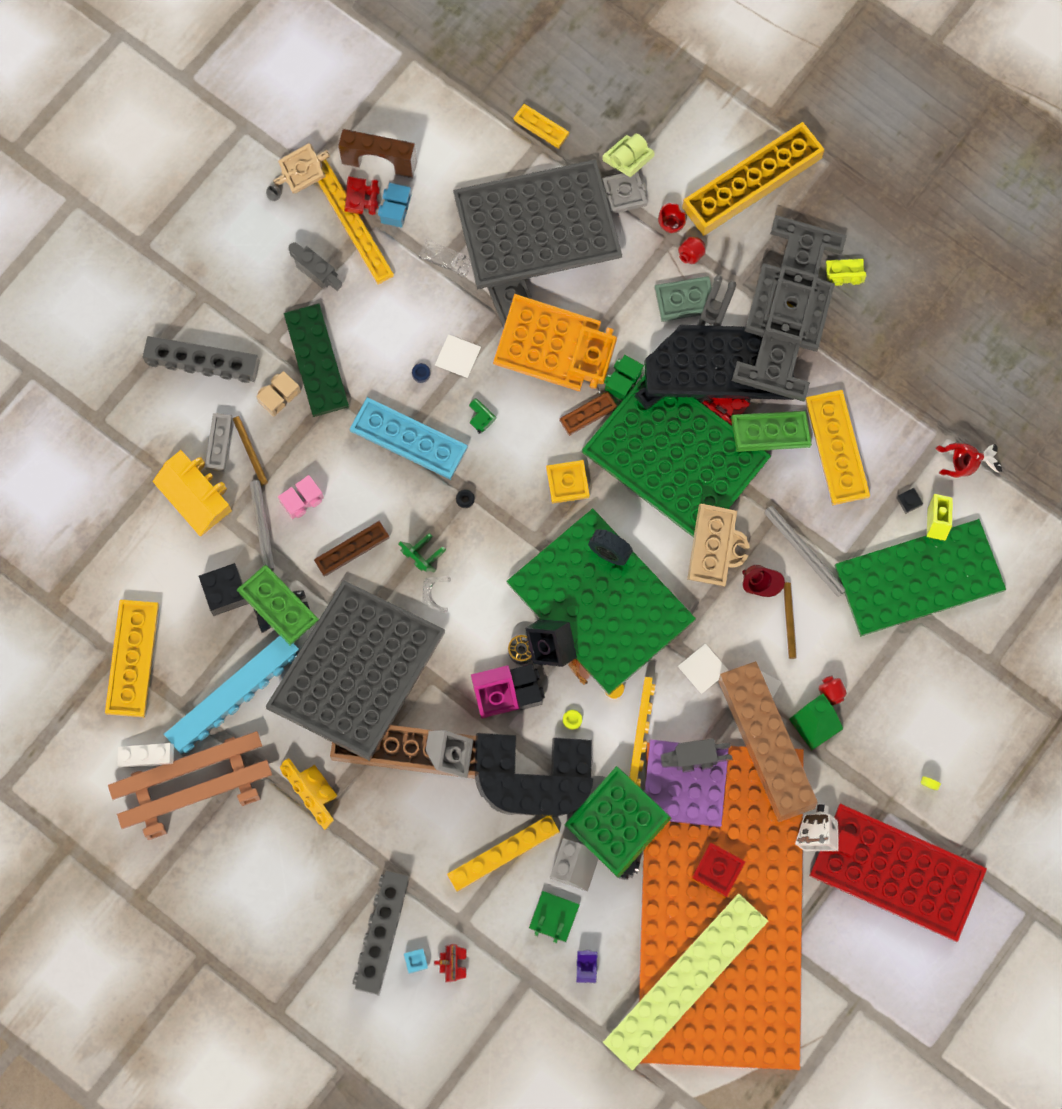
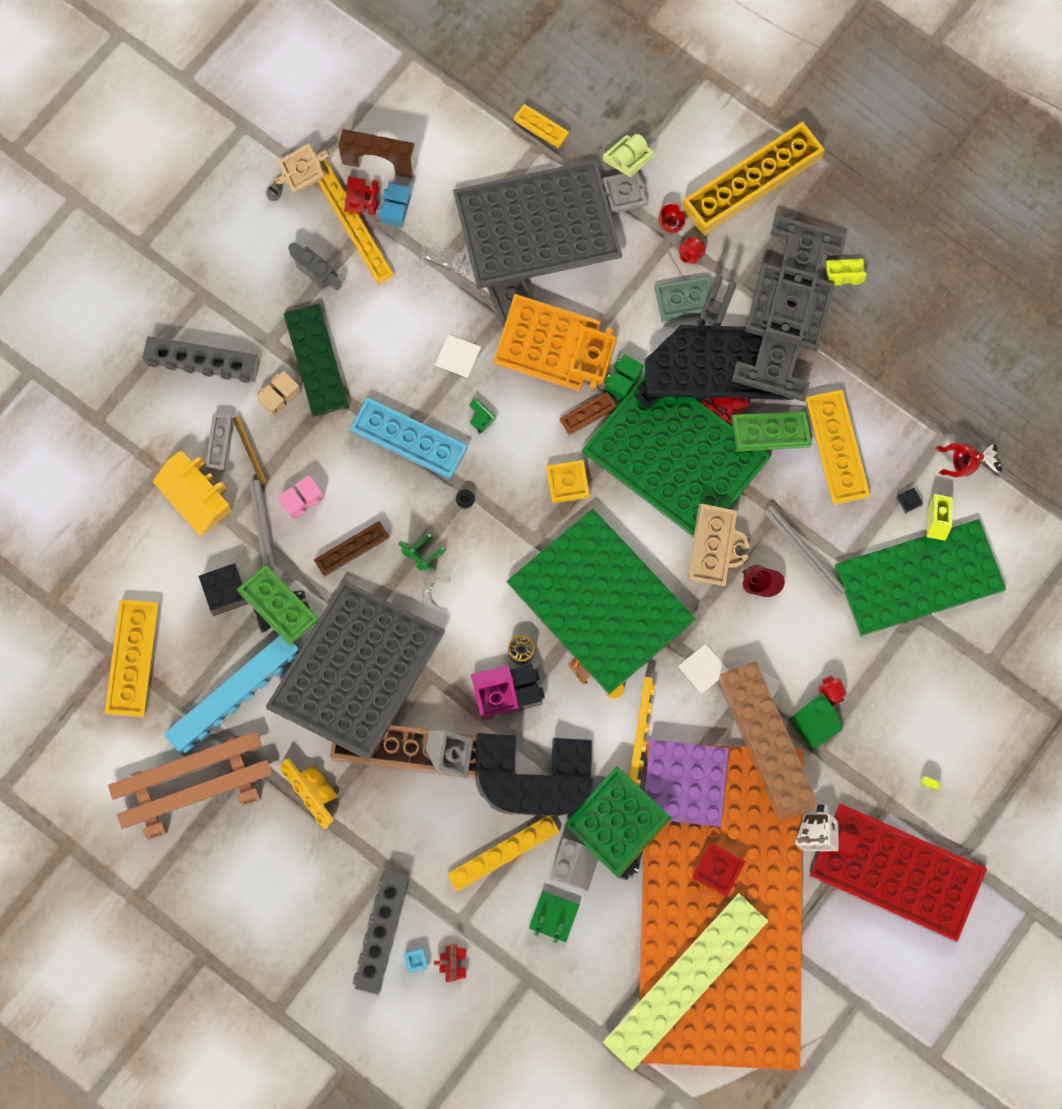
(145, 755): white plate -> none
(421, 373): dark blue tile -> none
(551, 642): black brick -> none
(572, 719): neon yellow tile -> none
(586, 966): dark purple bracket -> none
(610, 547): black wheel -> none
(695, 754): dark grey hinge -> none
(789, 621): pearl gold bar -> none

